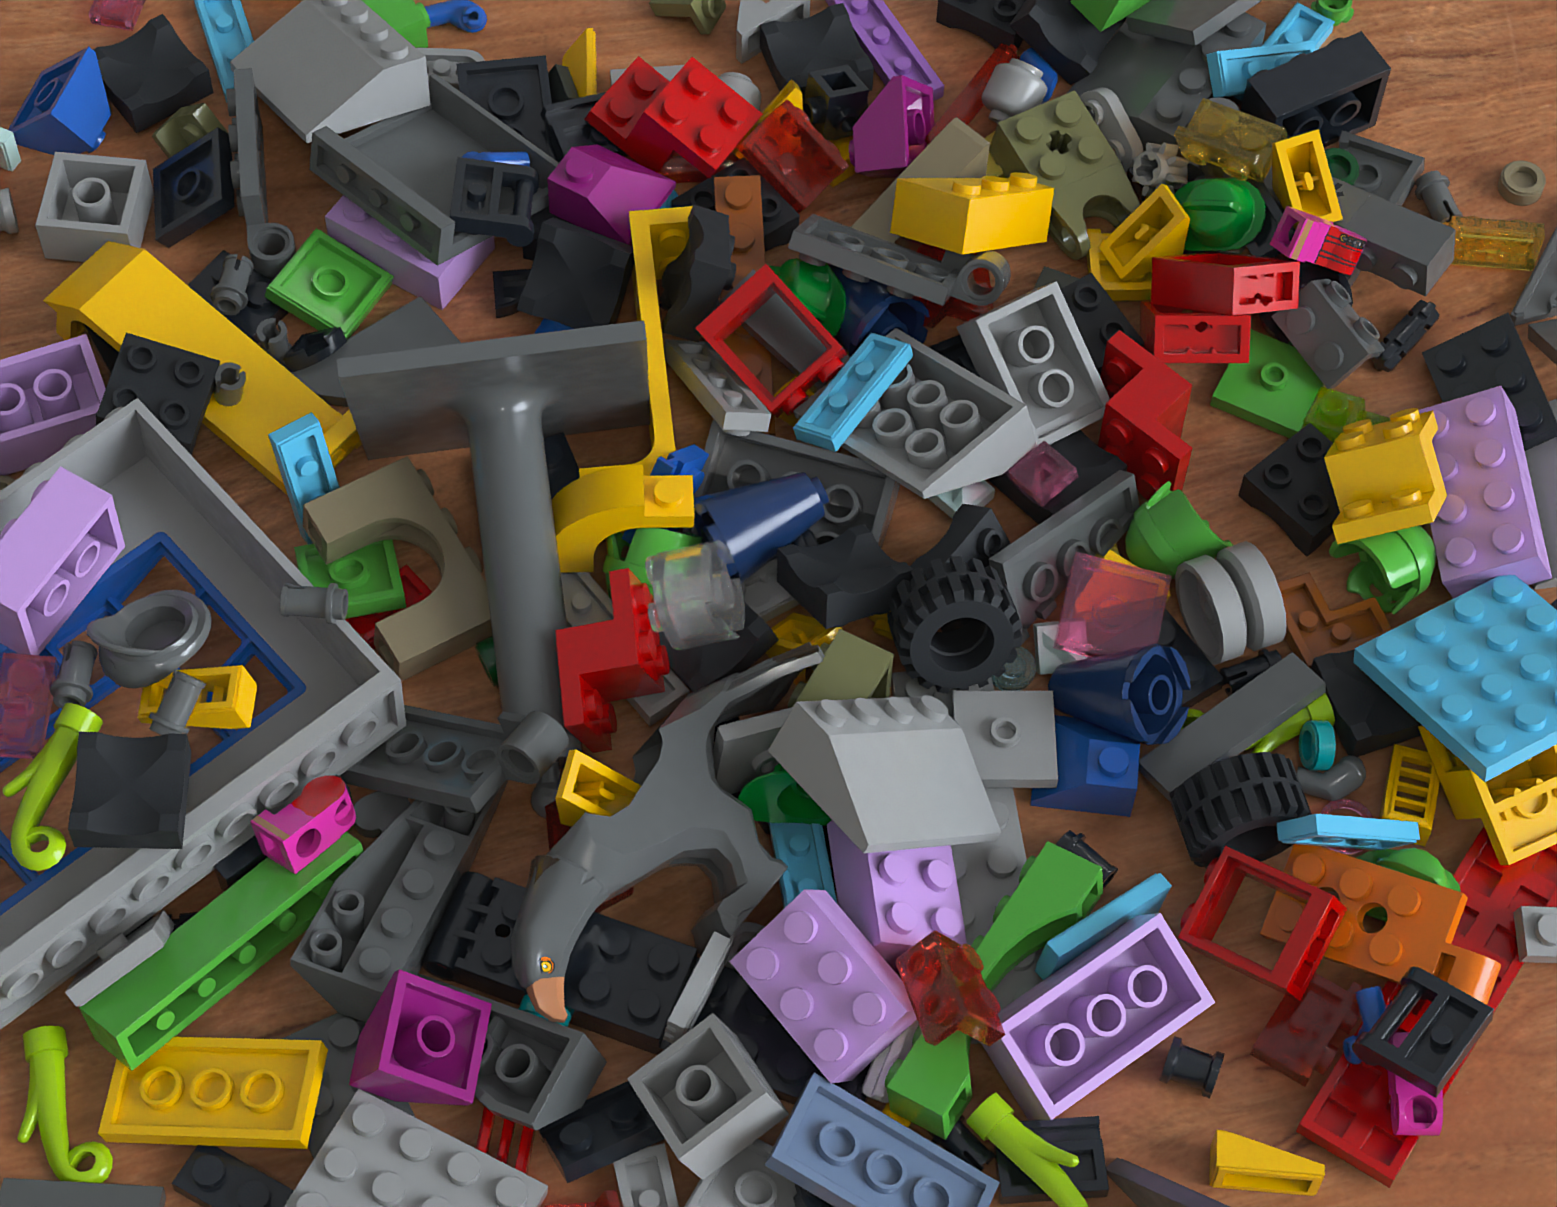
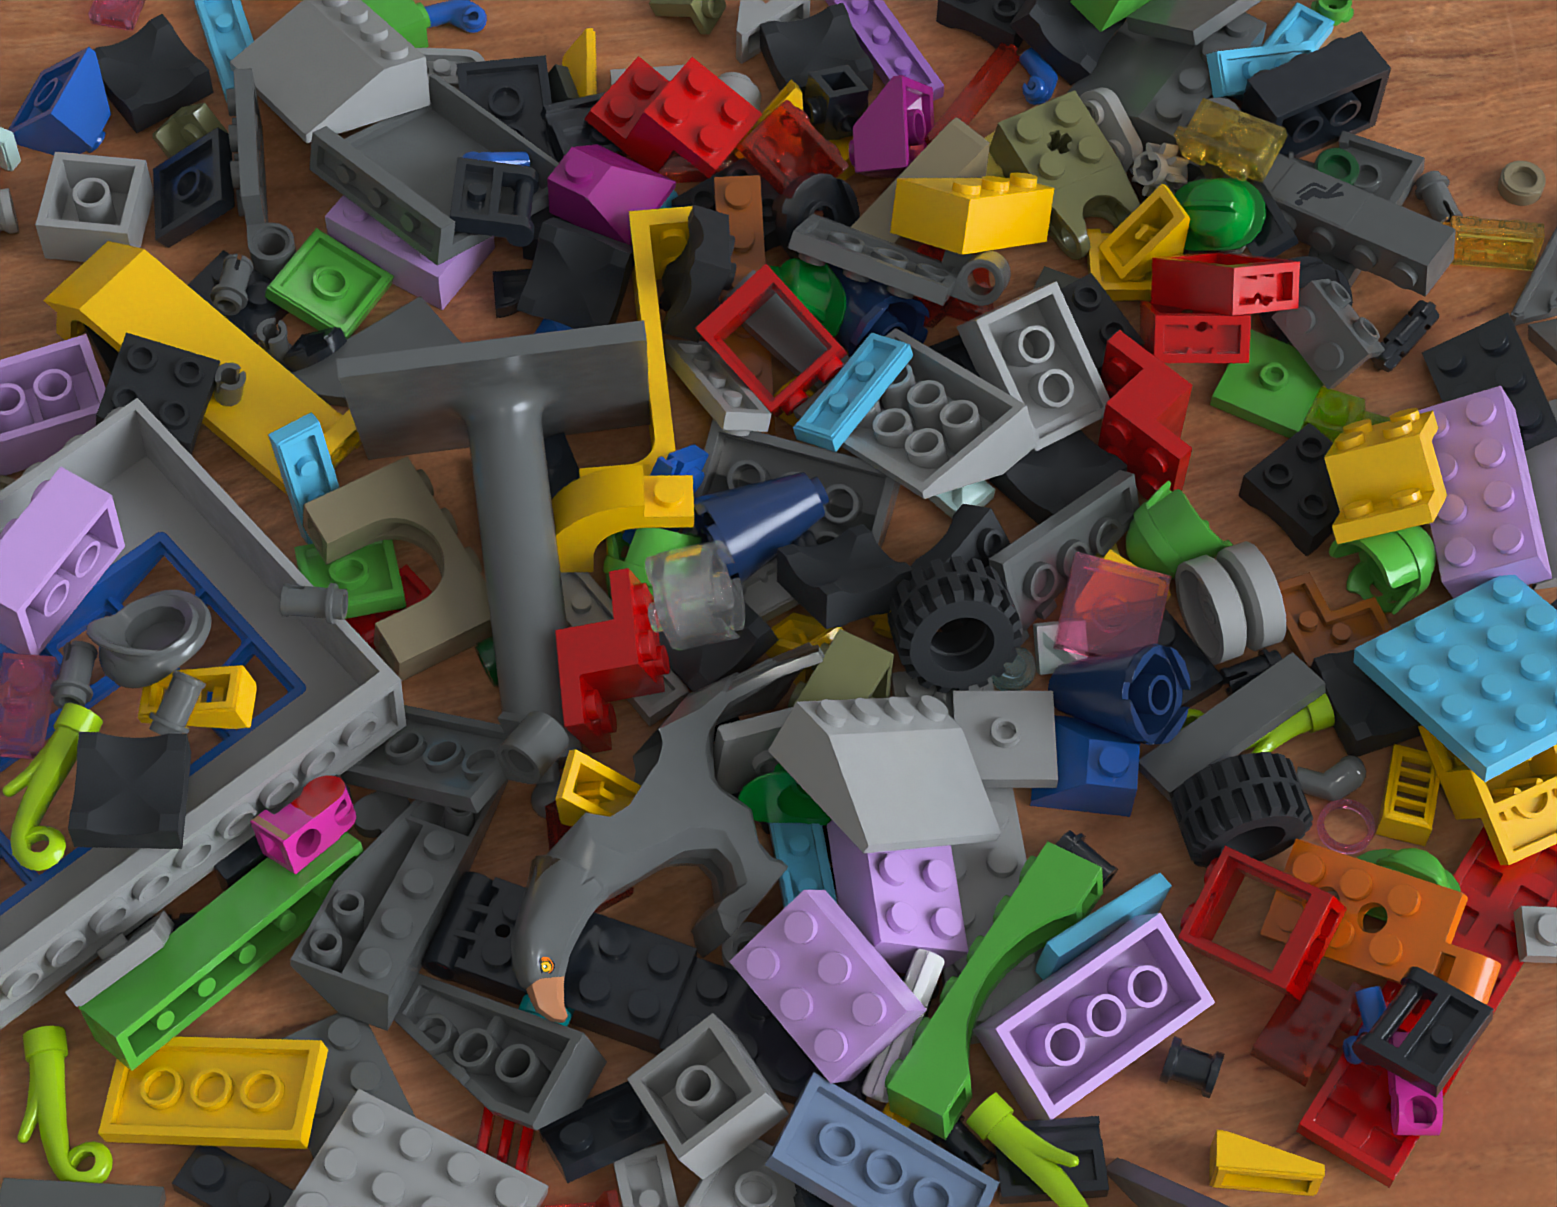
(422, 1043): magenta slope -> none
(698, 987): light grey tile -> none
(812, 193): none -> black plate
(949, 990): clear red bracket -> none
(1013, 89): light grey head -> none
(1043, 473): clear pink tile -> none
(1303, 176): yellow slope -> none
(1317, 745): teal tile -> none
(1318, 241): leg -> none
(1348, 832): medium azure tile -> none

